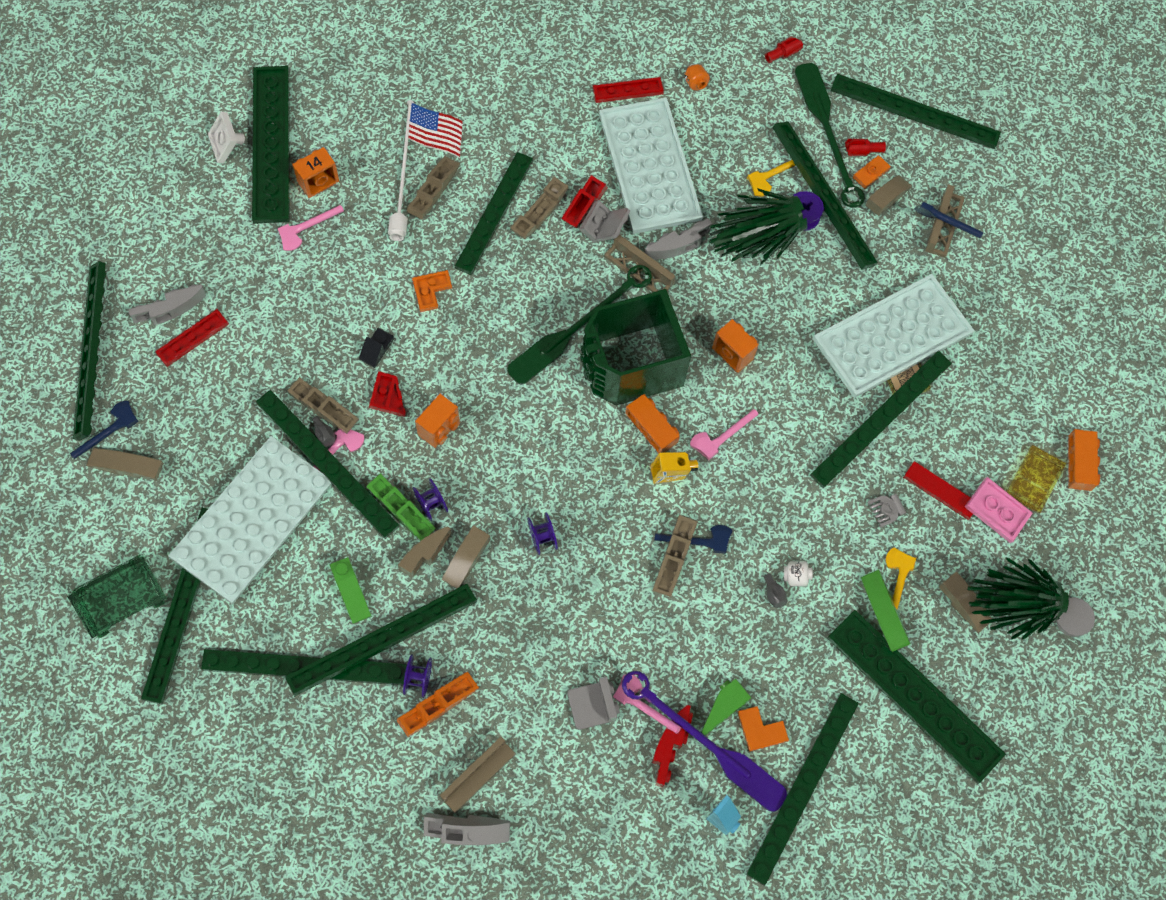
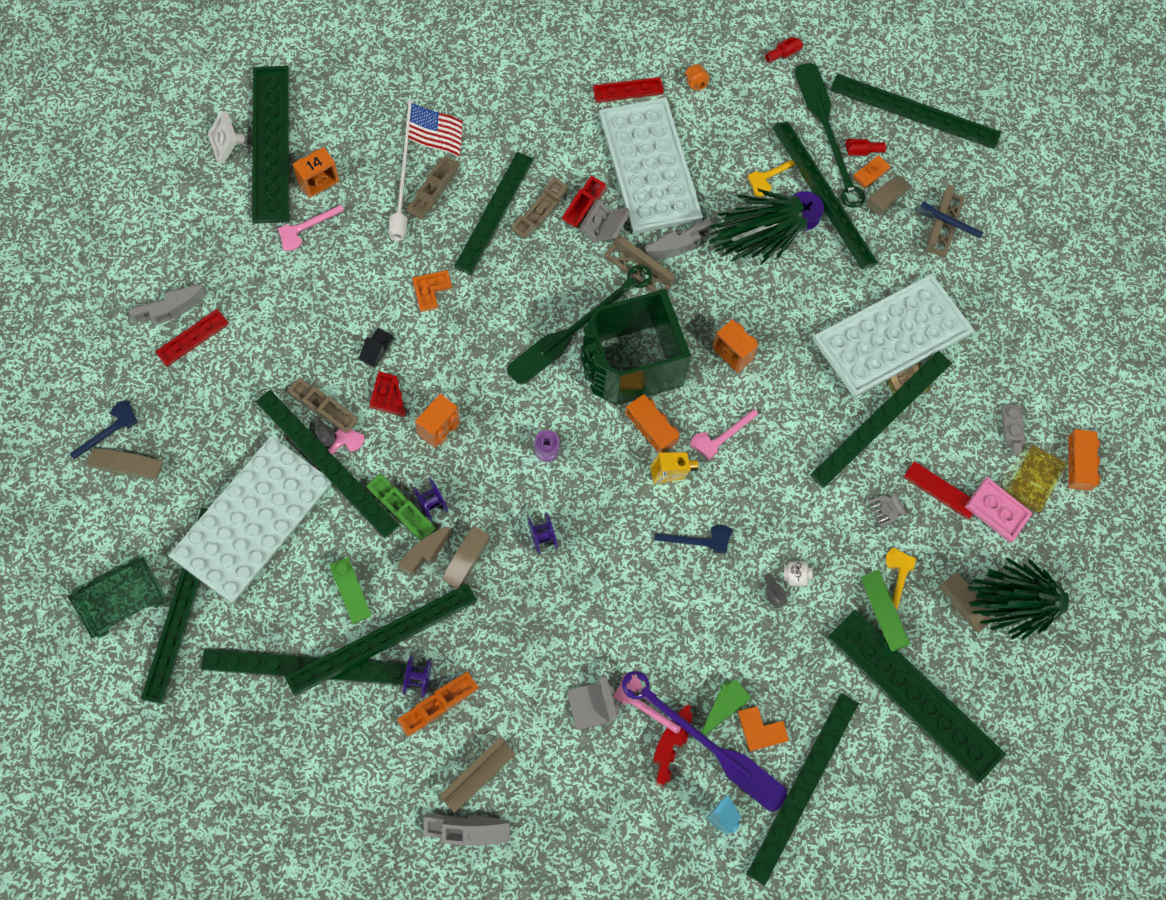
(89, 350): dark green plate -> none
(546, 446): none -> medium lavender wheel
(675, 555): dark tan slope -> none
(1013, 428): none -> light grey hinge
(1078, 618): light grey tile -> none

